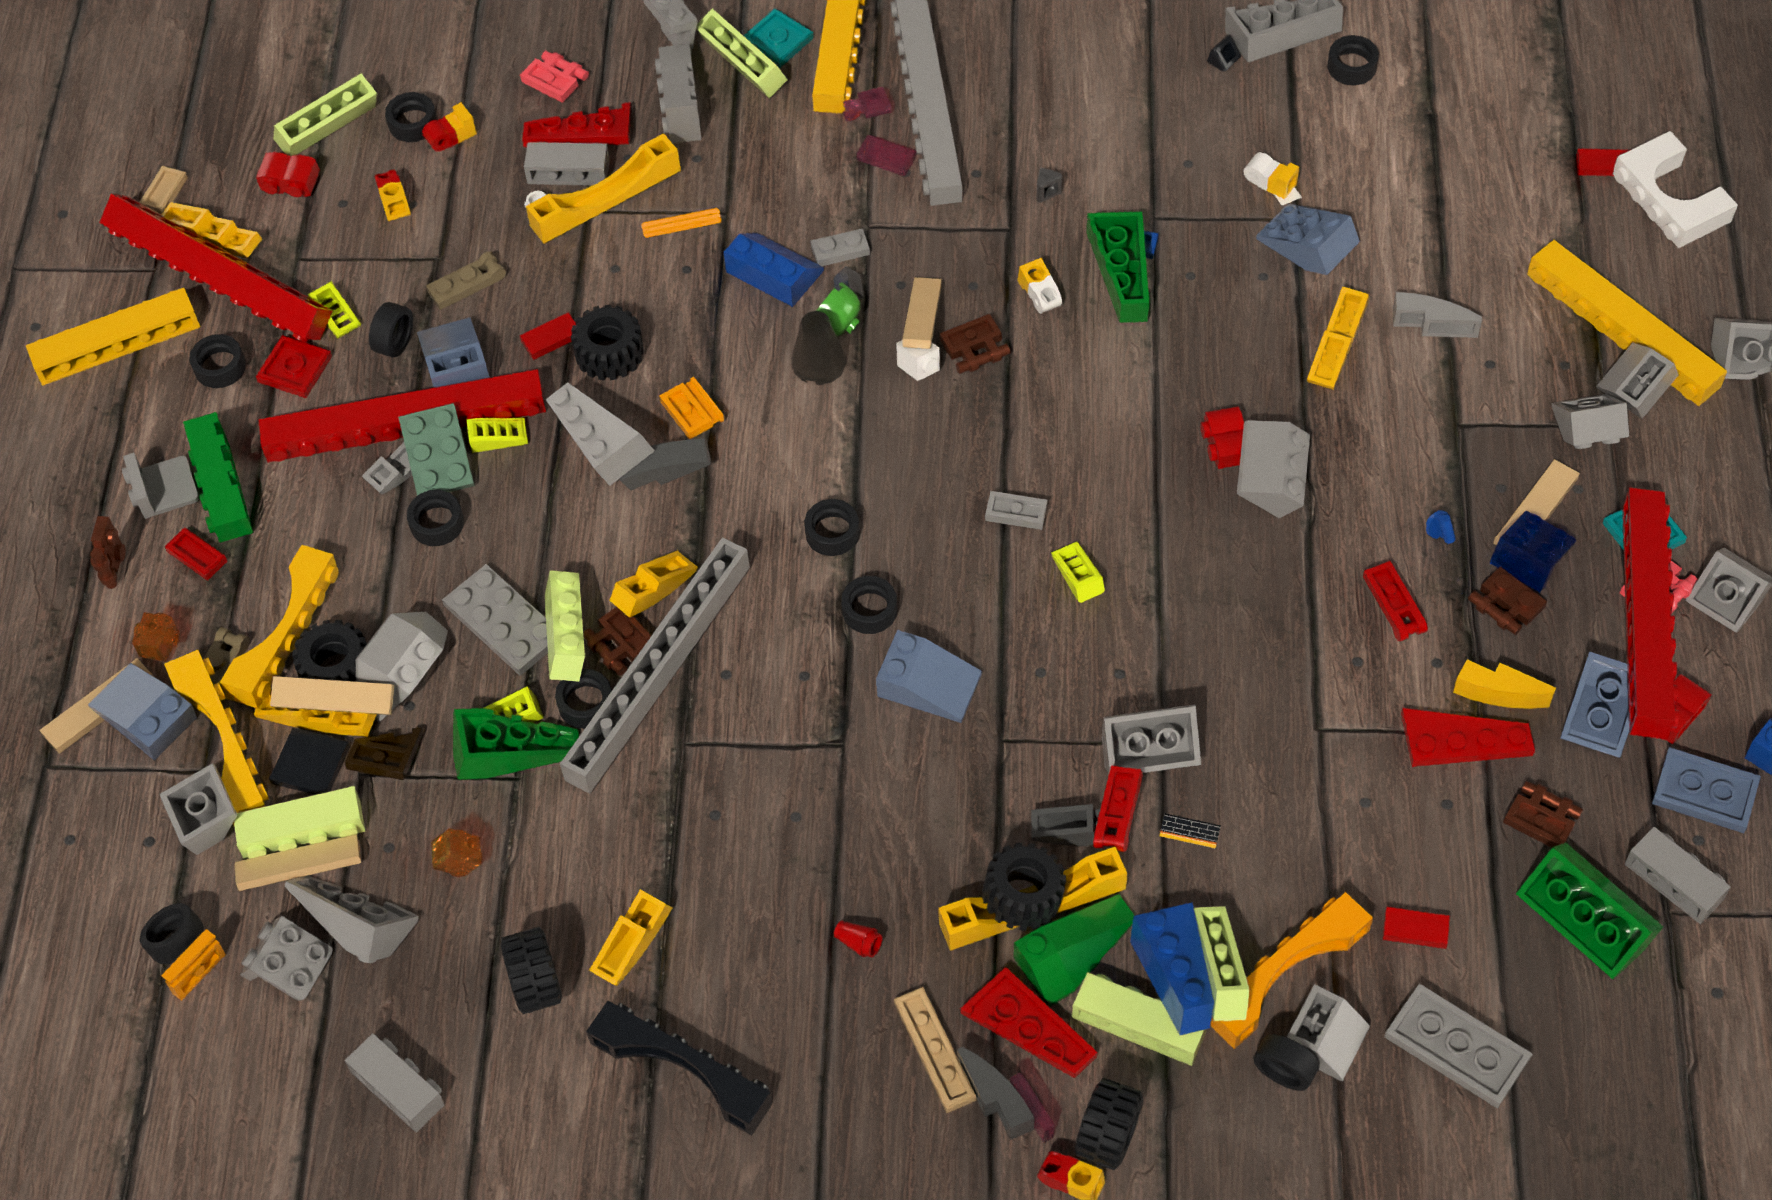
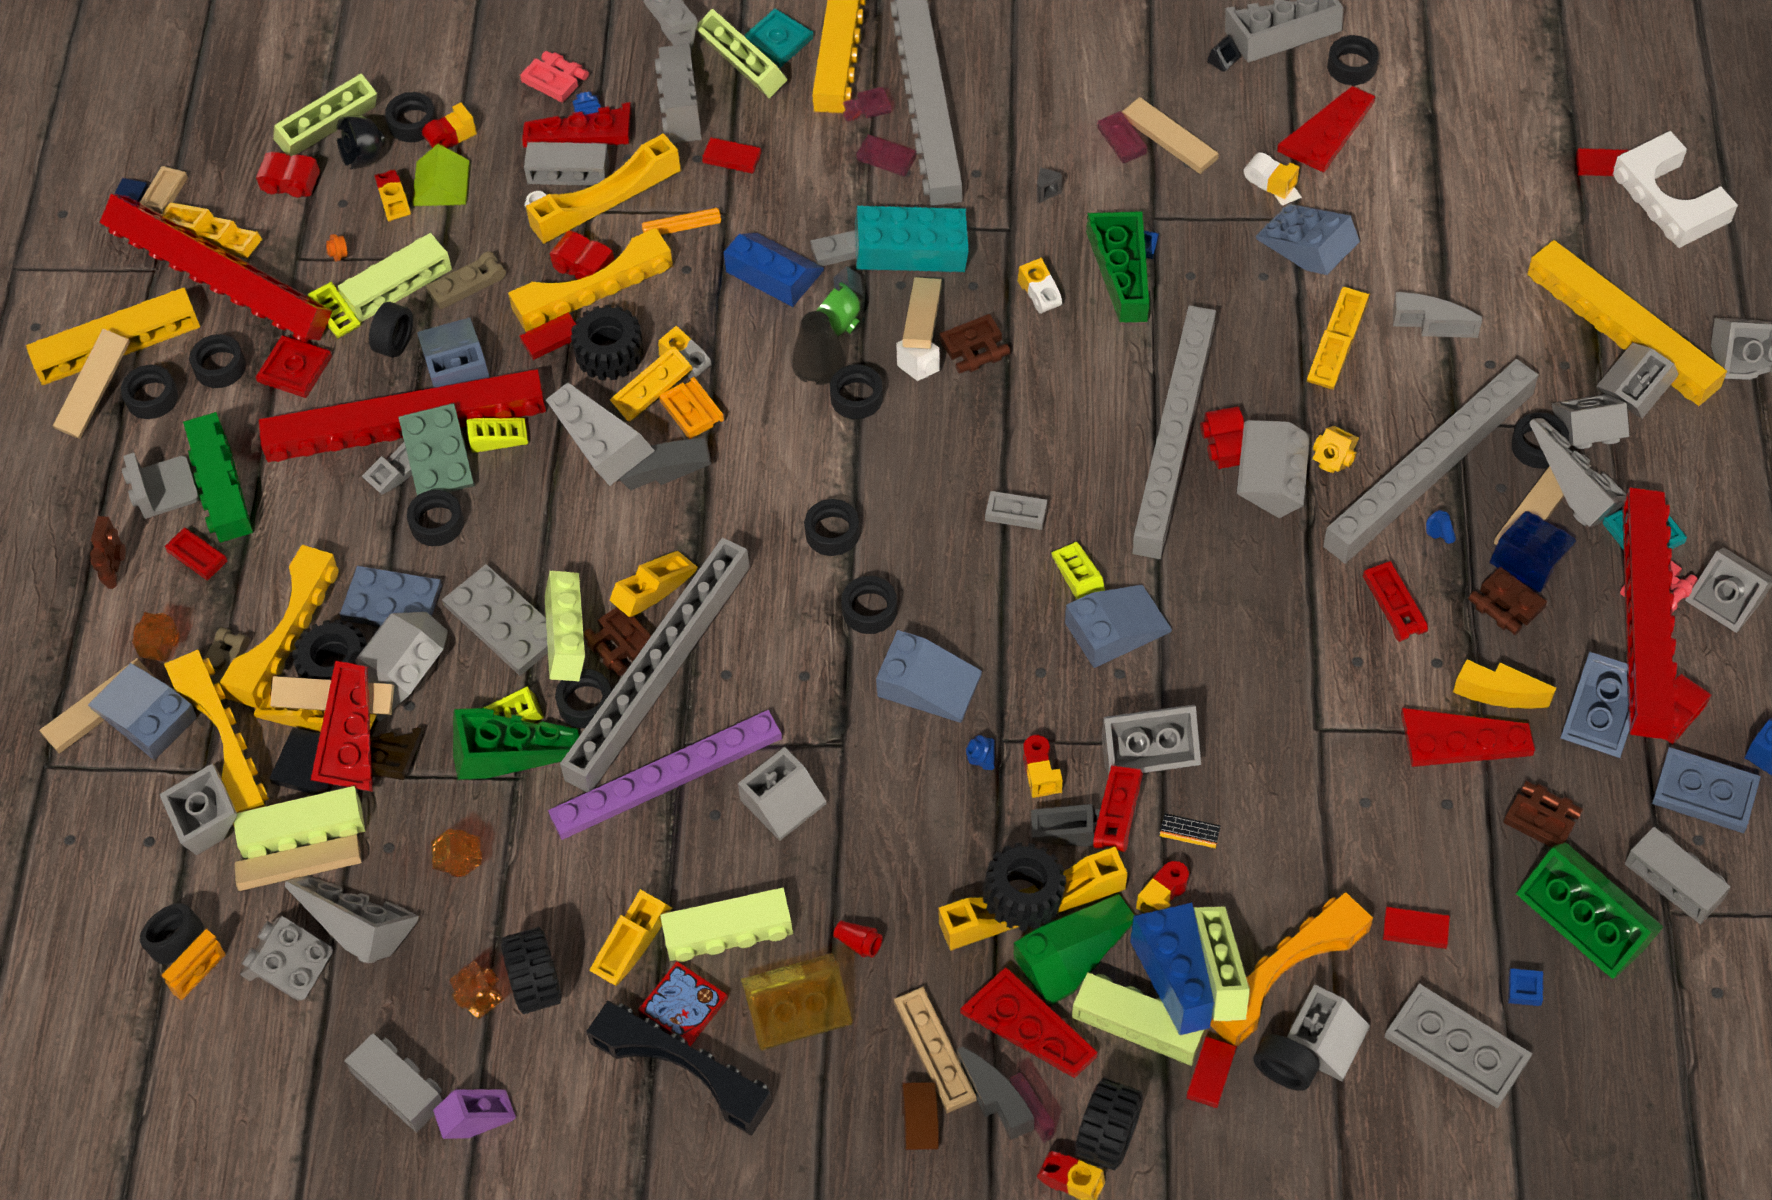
(91, 383): none -> tan tile
(132, 189): none -> dark blue tile
(145, 375): none -> black tyre
(336, 247): none -> orange plate
(344, 738): none -> red wing
(360, 141): none -> black cylinder
(379, 593): none -> sand blue plate
(395, 276): none -> yellowish green brick
(441, 178): none -> lime slope
(473, 1112): none -> medium lavender slope
(476, 989): none -> clear orange brick
(542, 302): none -> yellow arch
(580, 256): none -> red brick
(586, 103): none -> blue plate
(651, 383): none -> yellow plate
(664, 774): none -> medium lavender plate
(683, 1003): none -> tile
(688, 348): none -> leg
(726, 925): none -> yellowish green brick
(731, 155): none -> red tile
(781, 794): none -> light grey slope
(796, 1001): none -> clear yellow slope
(856, 374): none -> black tyre
(911, 239): none -> teal brick
(920, 1116): none -> reddish brown slope
(981, 752): none -> blue plate
(1036, 761): none -> yellow leg
(1114, 622): none -> sand blue slope
(1122, 137): none -> clear pink plate
(1164, 886): none -> leg
(1170, 135): none -> tan tile
(1174, 433): none -> light grey brick
(1211, 1072): none -> red tile
(1327, 132): none -> red wing
(1335, 449): none -> yellow brick
(1430, 461): none -> light grey brick
(1525, 987): none -> blue plate
(1526, 454): none -> black tyre
(1586, 491): none -> light grey wedge

